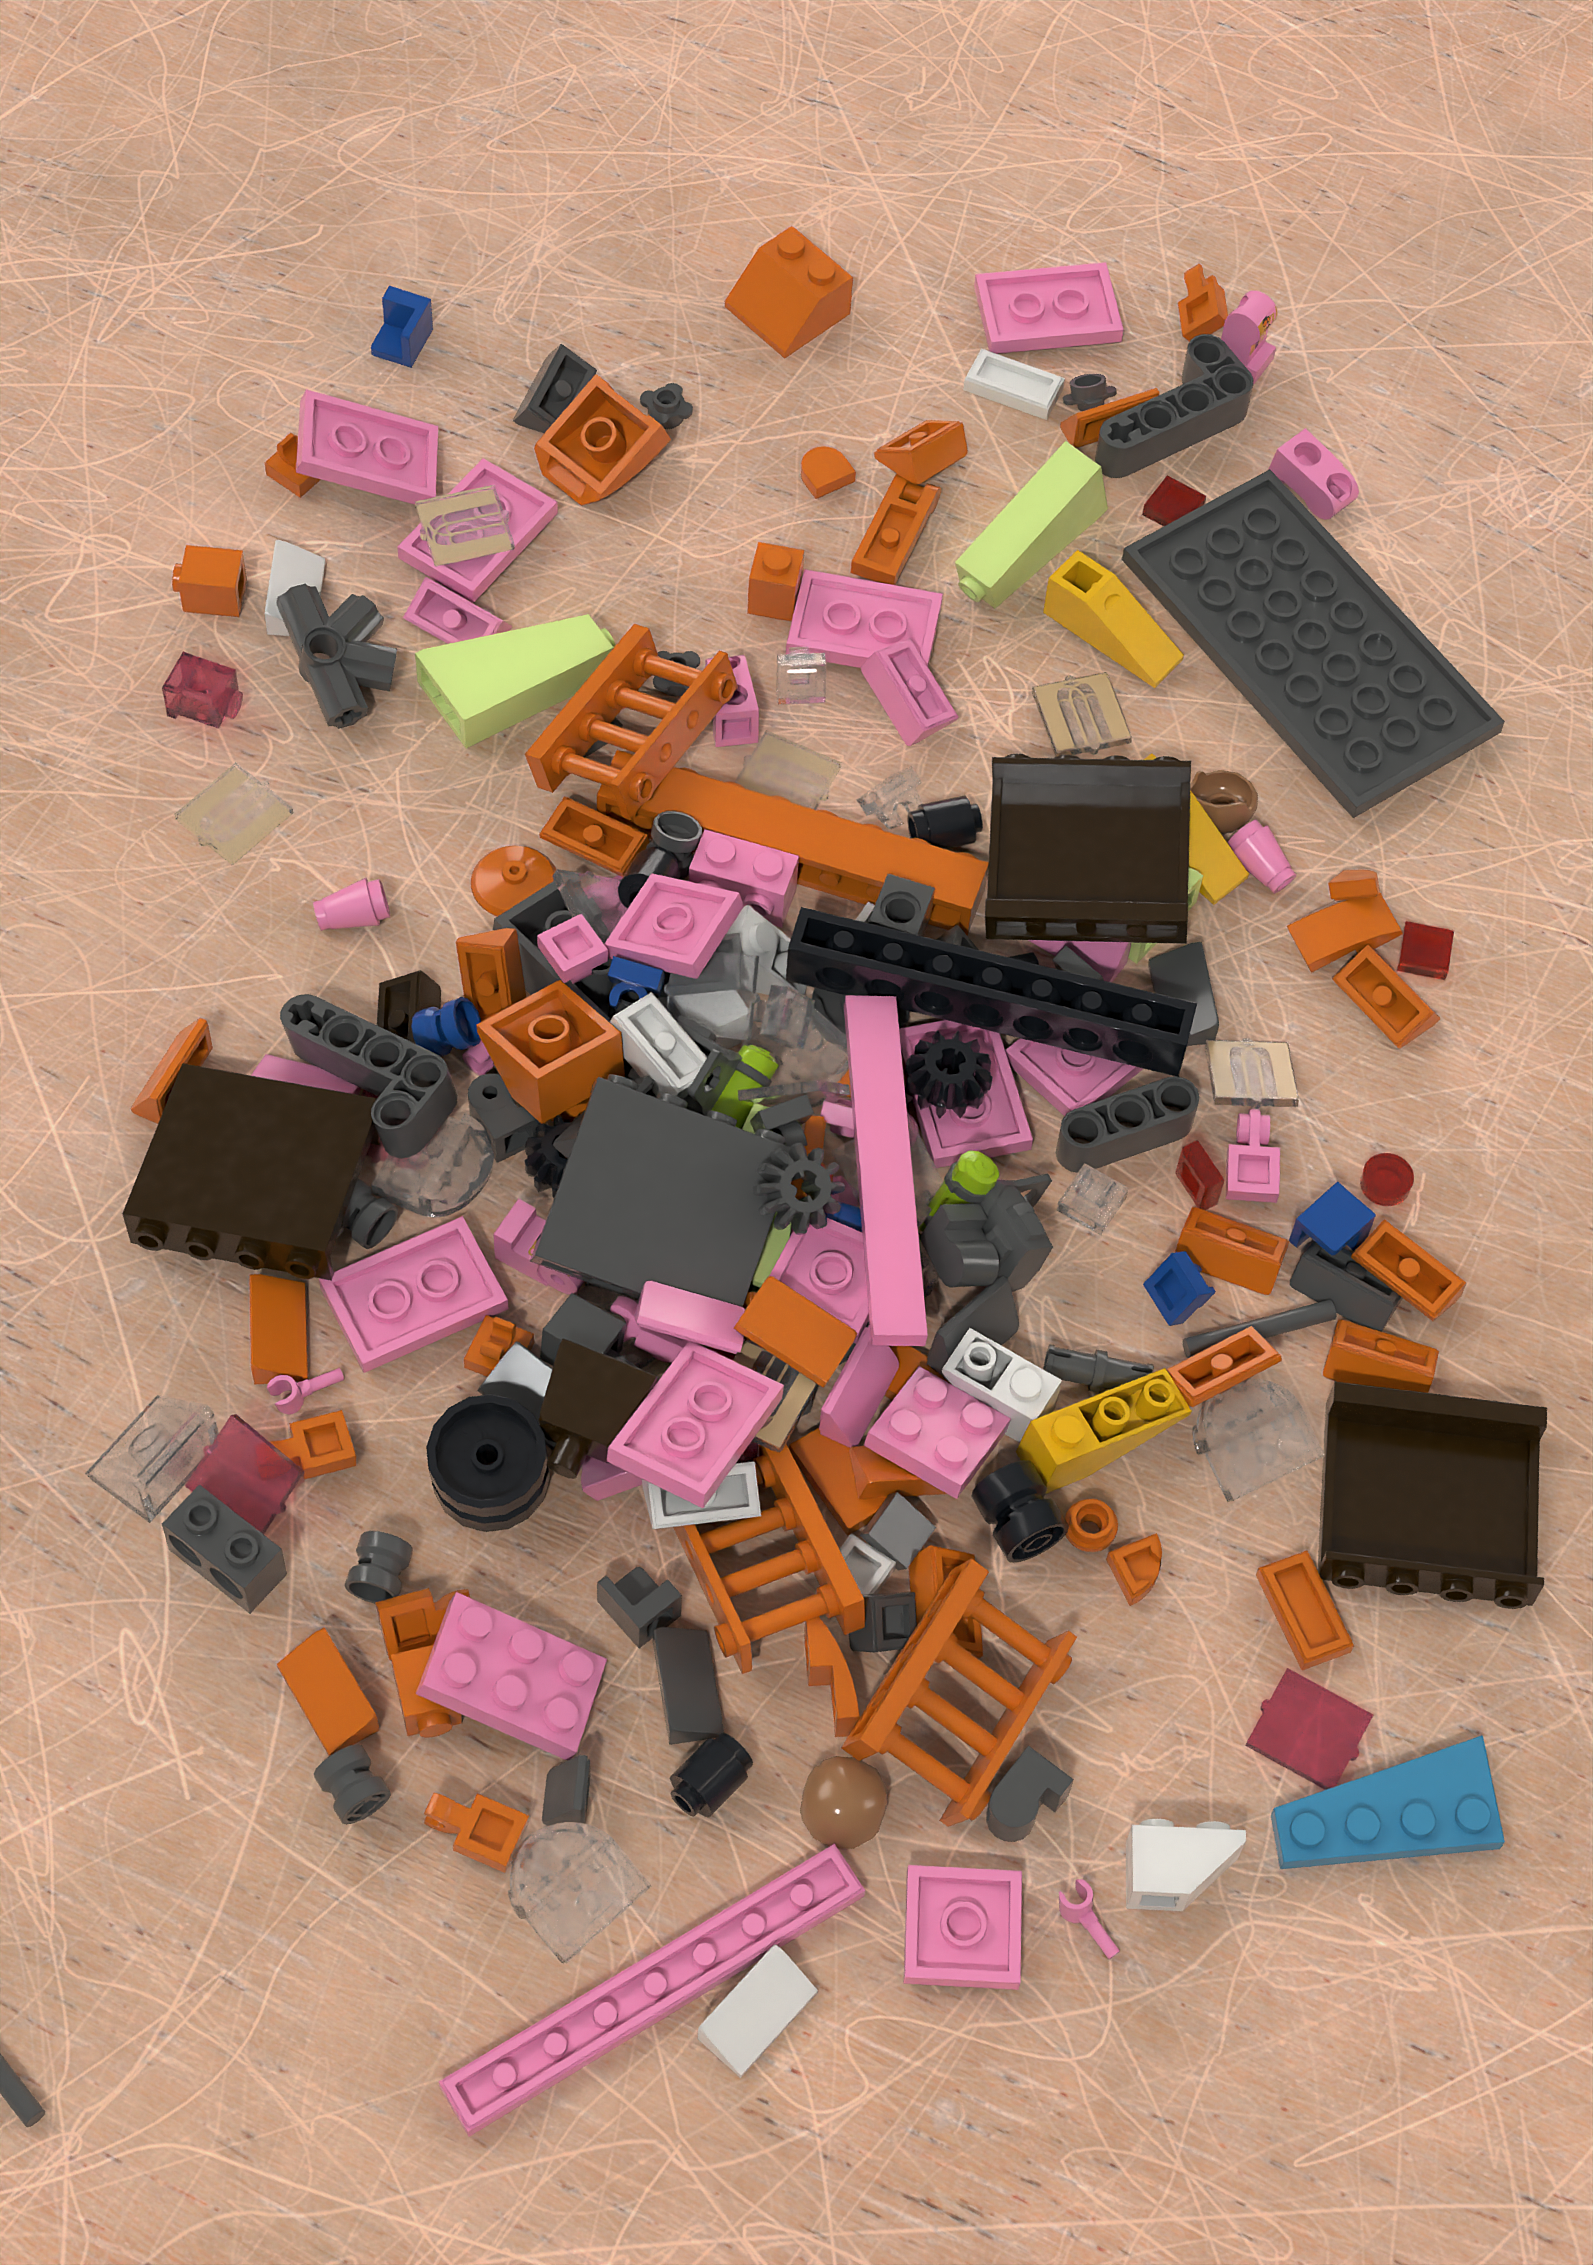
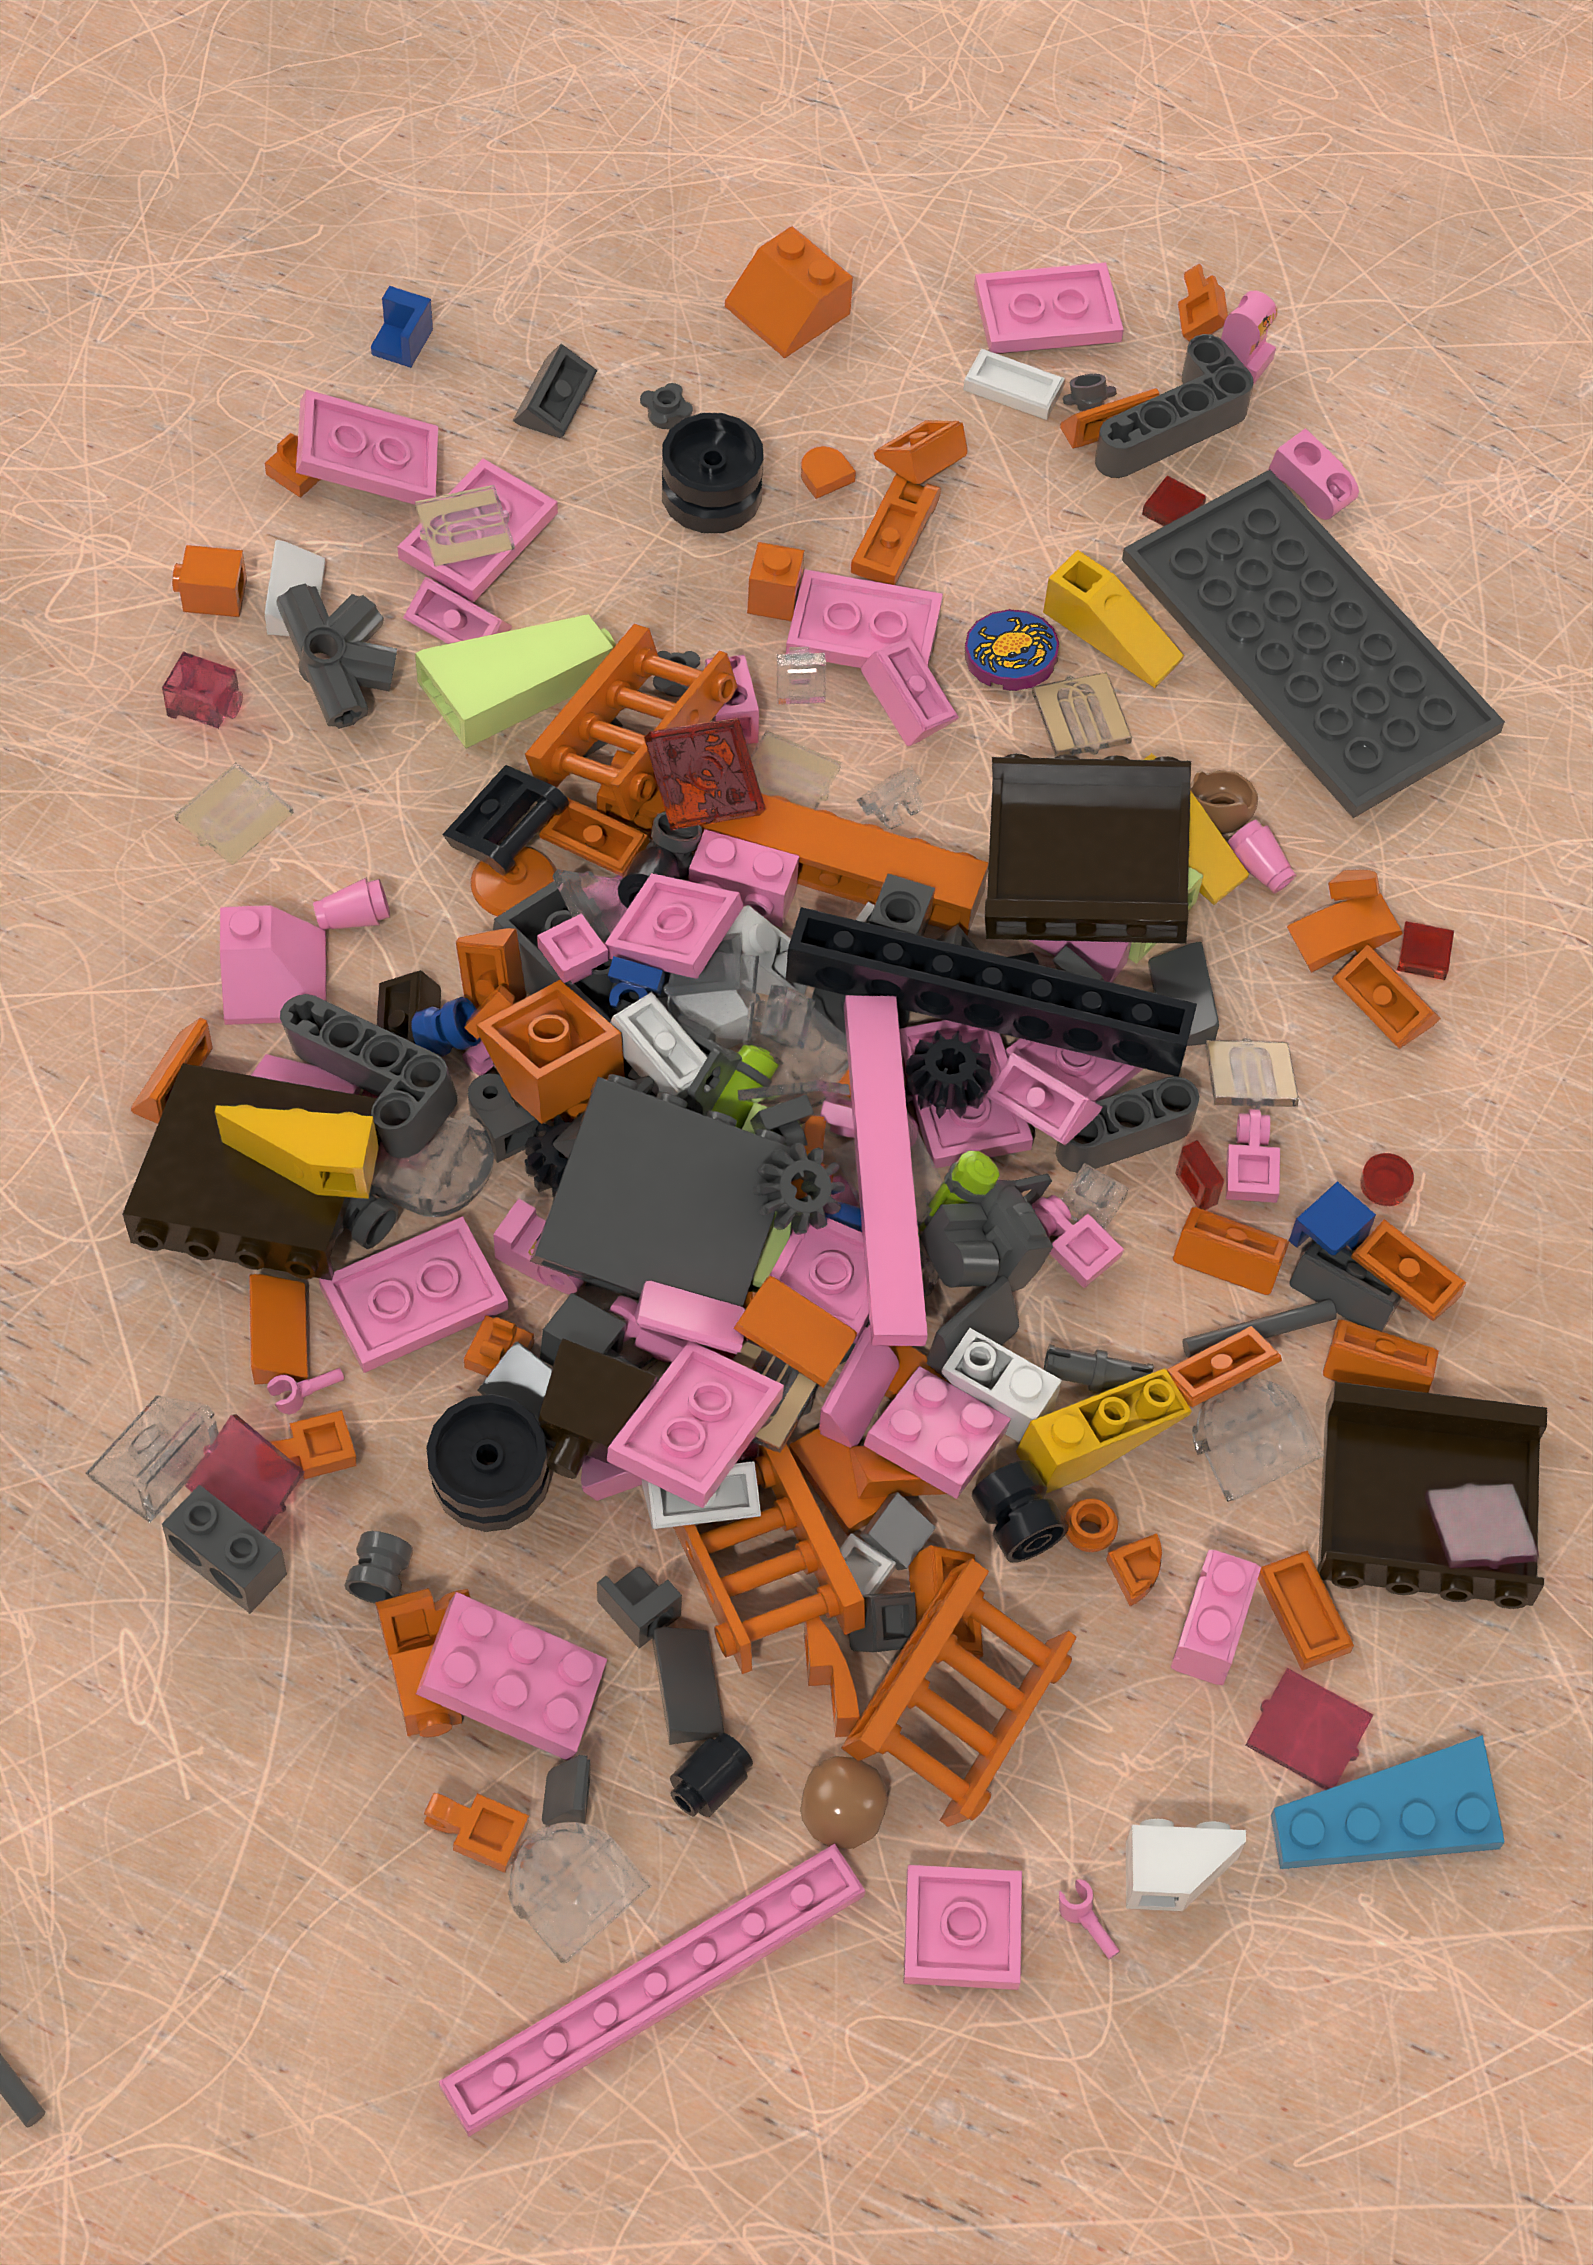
(267, 962): none -> bright pink slope
(313, 1149): none -> yellow slope
(328, 1693): orange slope -> none
(352, 1784): dark grey wheel -> none
(493, 1004): none -> orange tile
(497, 811): none -> black plate
(598, 443): orange slope -> none
(704, 773): none -> clear red tile
(712, 472): none -> black wheel
(756, 2011): white slope -> none
(946, 822): black brick -> none
(1012, 649): none -> tile
(1021, 1794): dark grey leg -> none
(1033, 526): yellowish green slope -> none
(1042, 1099): none -> bright pink slope
(1082, 1248): none -> bright pink plate
(1178, 1288): blue tile -> none
(1216, 1617): none -> bright pink brick
(1481, 1526): none -> clear pink piece

